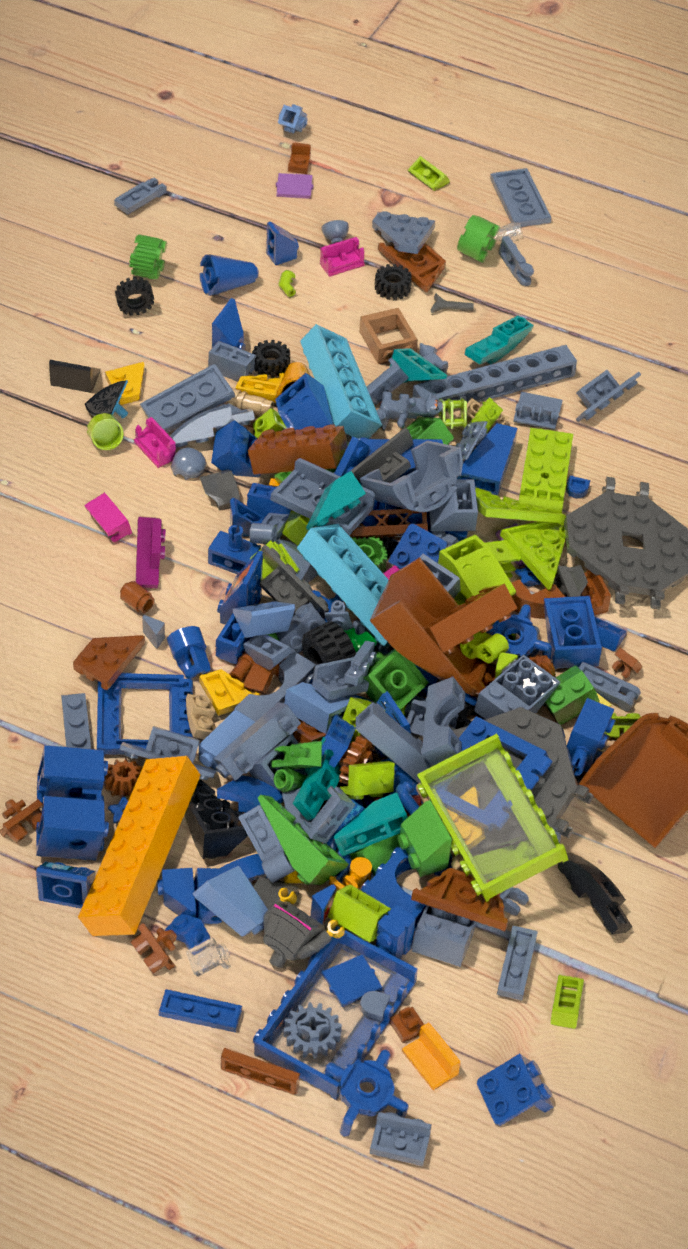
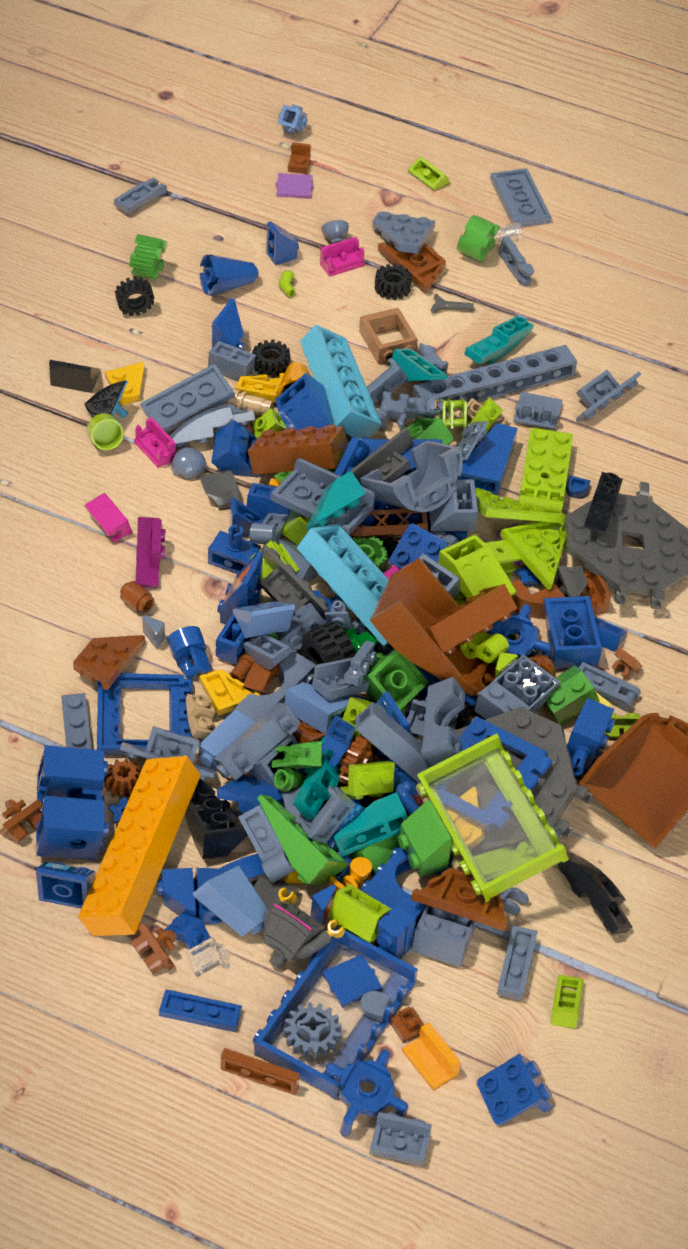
(603, 501): none -> black slope

